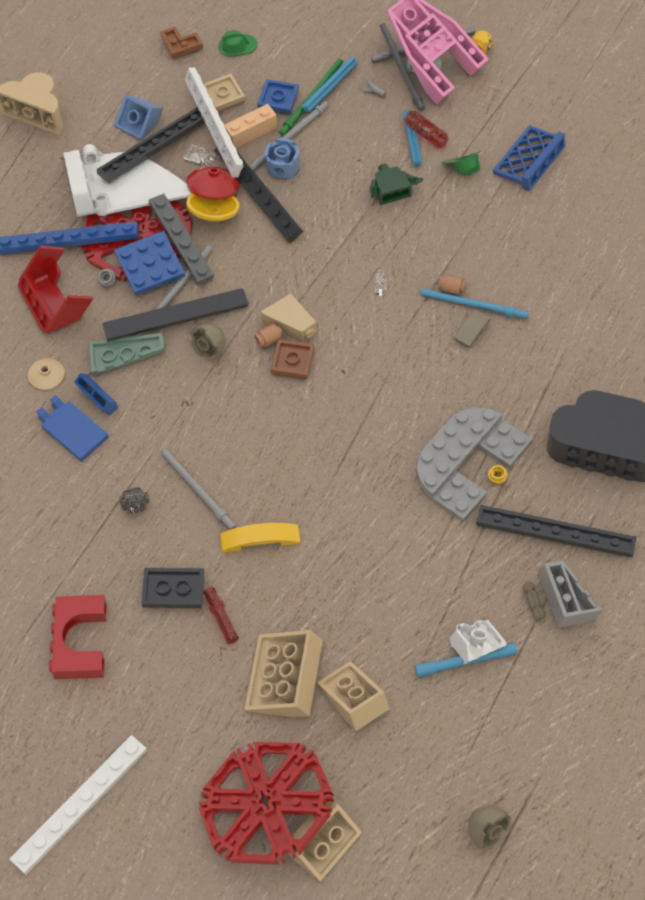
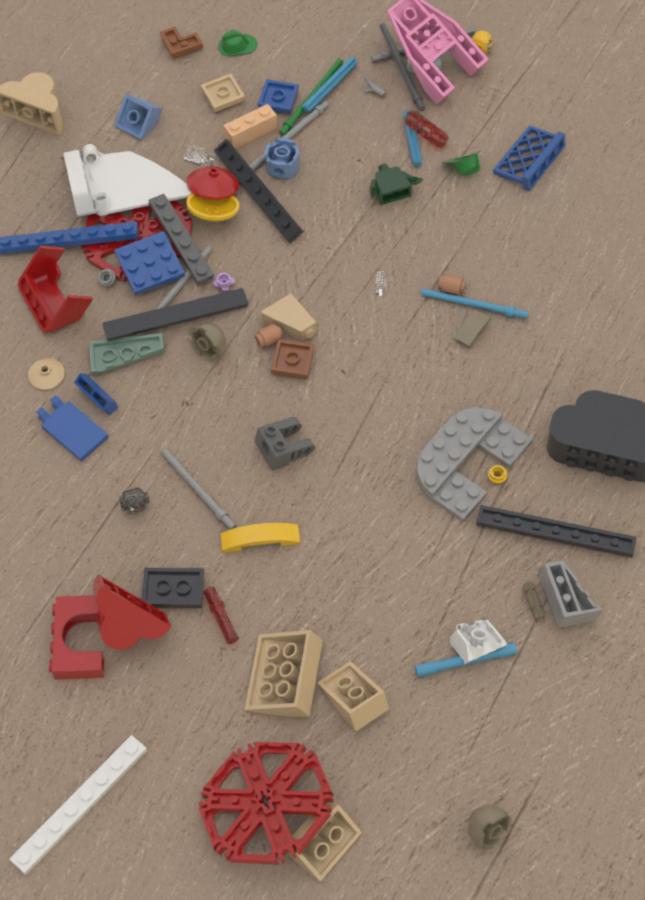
(125, 617): none -> red brick
(150, 145): black plate -> none
(214, 122): white plate -> none
(224, 277): none -> lavender plate
(274, 446): none -> dark grey brick

